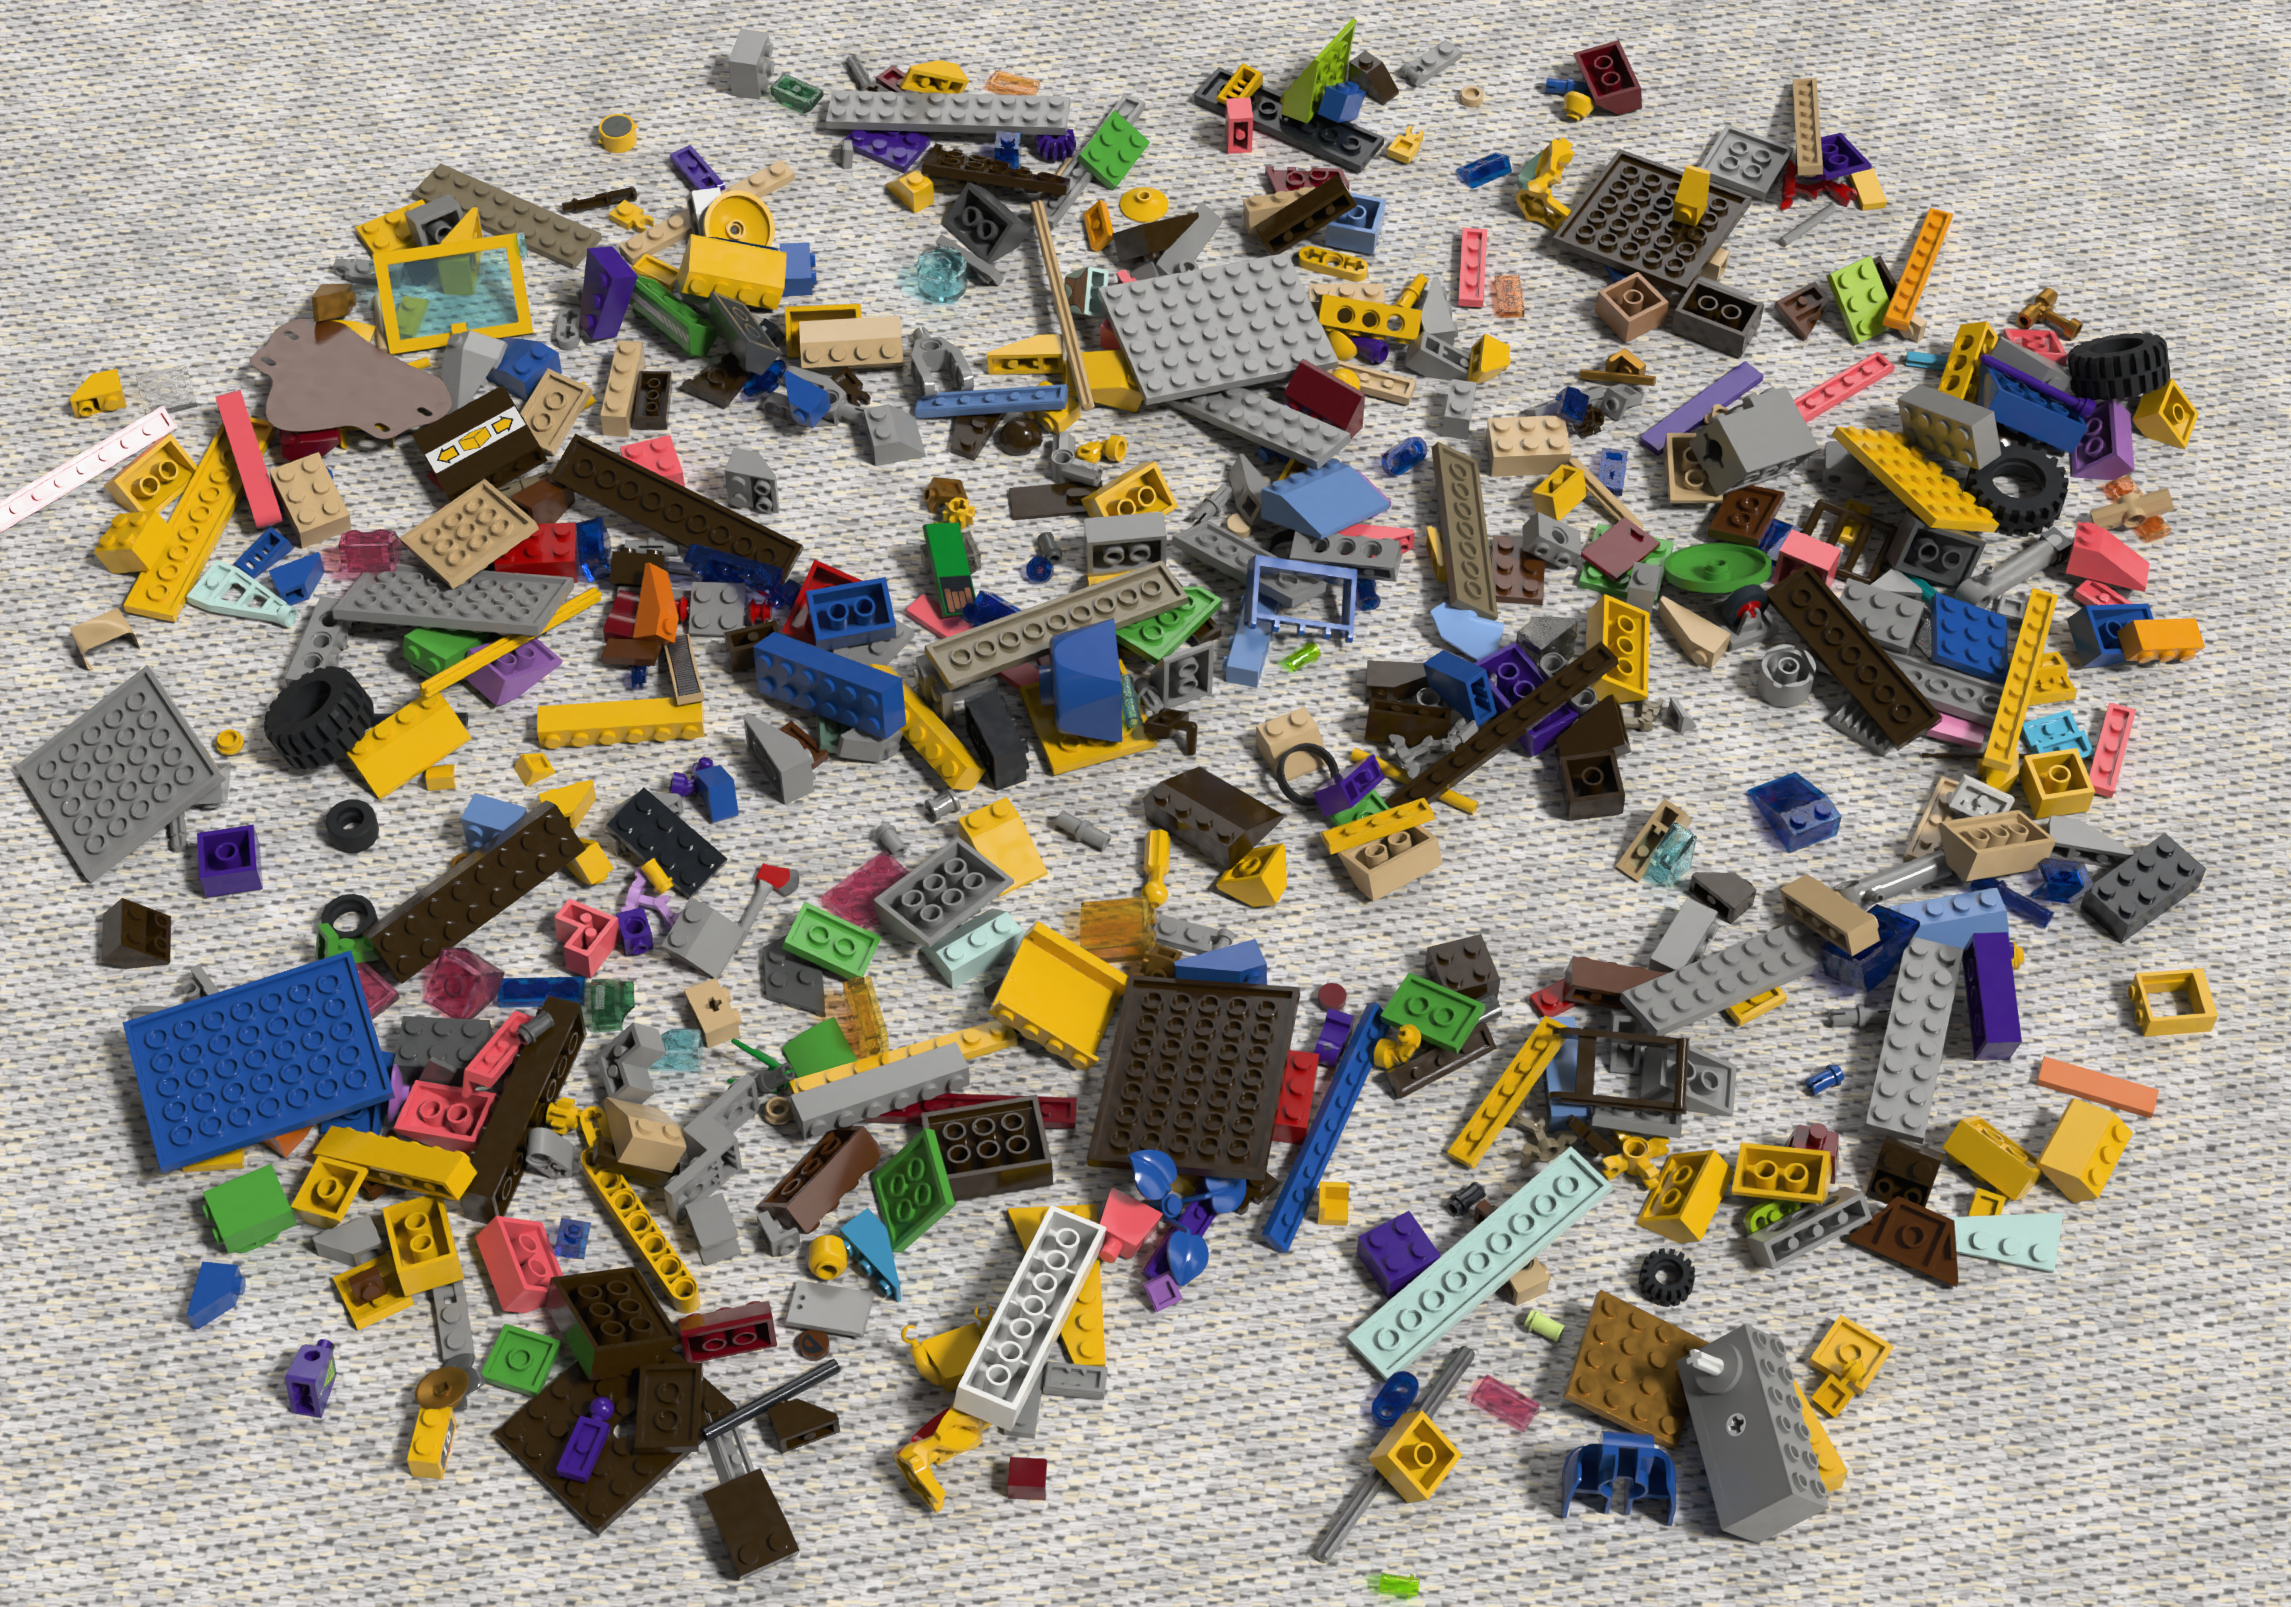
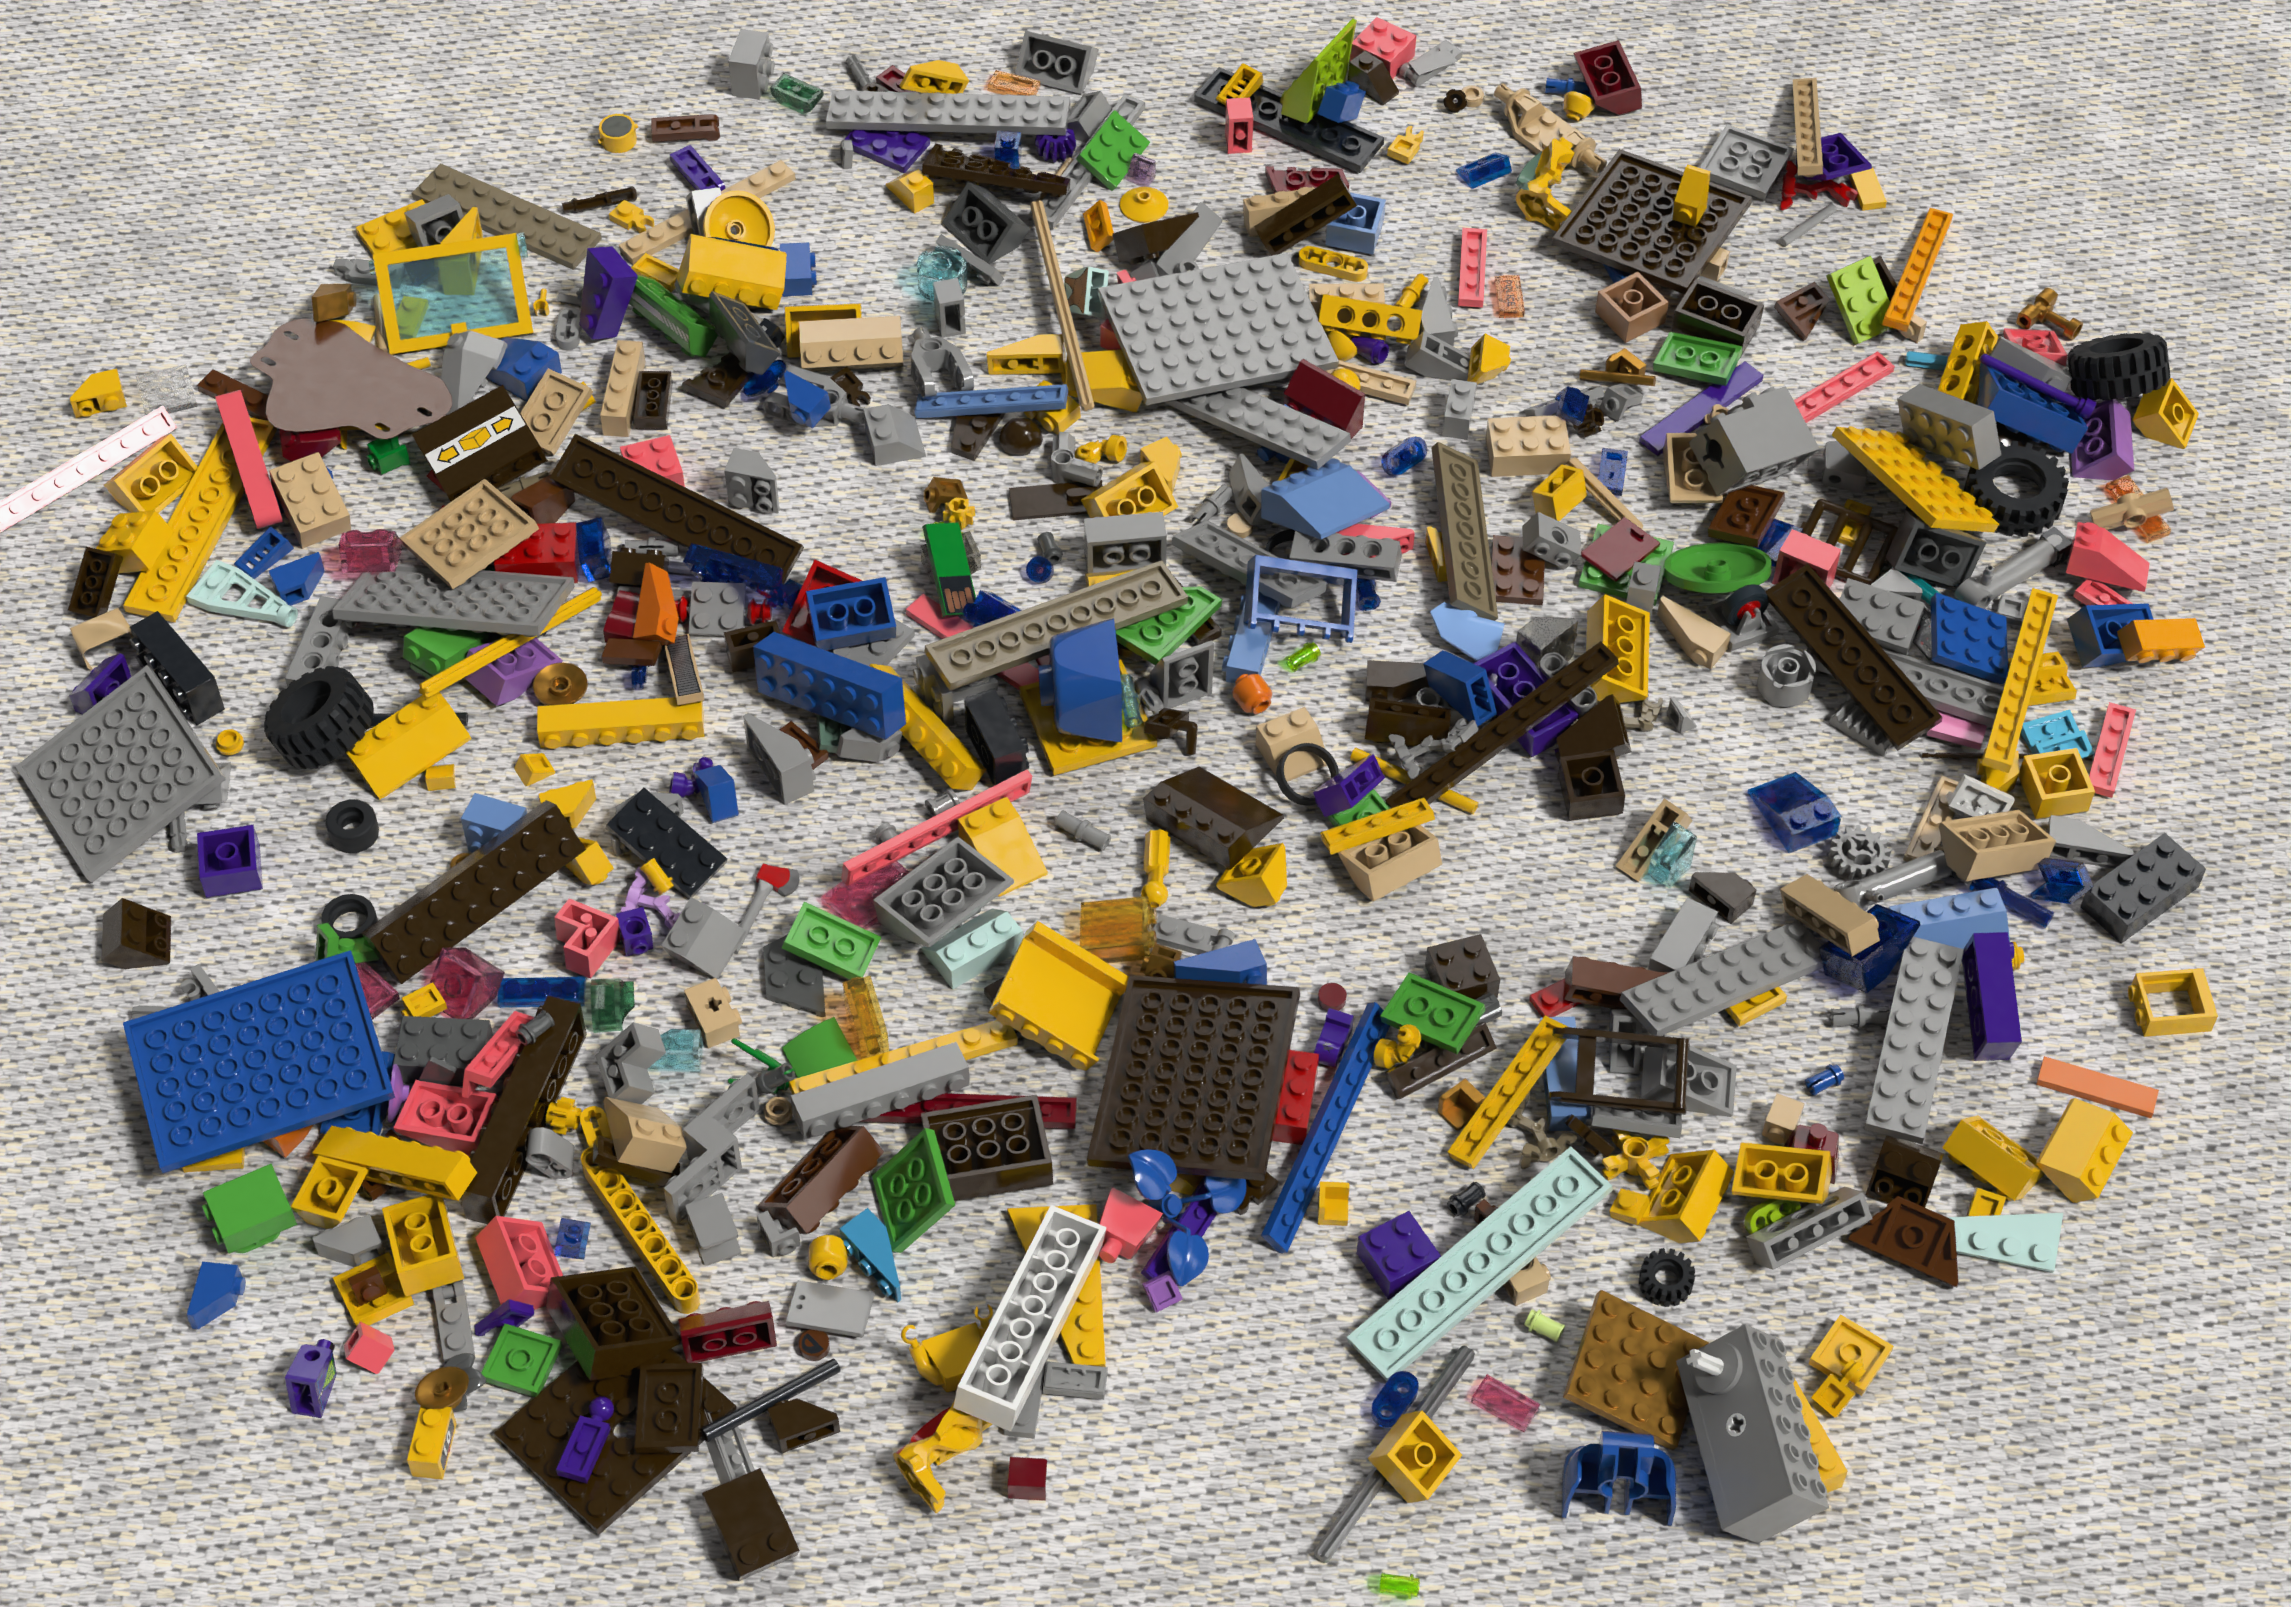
(95, 582): none -> dark brown piece
(100, 683): none -> dark purple slope
(177, 668): none -> black brick
(218, 383): none -> reddish brown plate
(369, 1348): none -> coral panel
(387, 454): none -> green window
(423, 1002): none -> yellow bracket
(509, 1313): none -> dark purple tile
(541, 303): none -> yellow hand
(560, 676): none -> pearl gold dish
(685, 127): none -> reddish brown plate
(931, 829): none -> coral tile
(949, 307): none -> light grey piece
(1056, 62): none -> light grey slope
(1088, 115): none -> light grey brick
(1141, 170): none -> clear purple slope
(1167, 458): none -> yellow slope
(1252, 693): none -> orange head
(1387, 43): none -> coral brick
(1432, 61): none -> light grey sticker
(1455, 107): none -> dark brown plate
(1460, 1104): none -> pearl gold panel
(1540, 126): none -> tan plate
(1629, 1206): none -> yellow plate
(1697, 358): none -> bright green plate
(1782, 1118): none -> tan brick
(1860, 852): none -> light grey gear

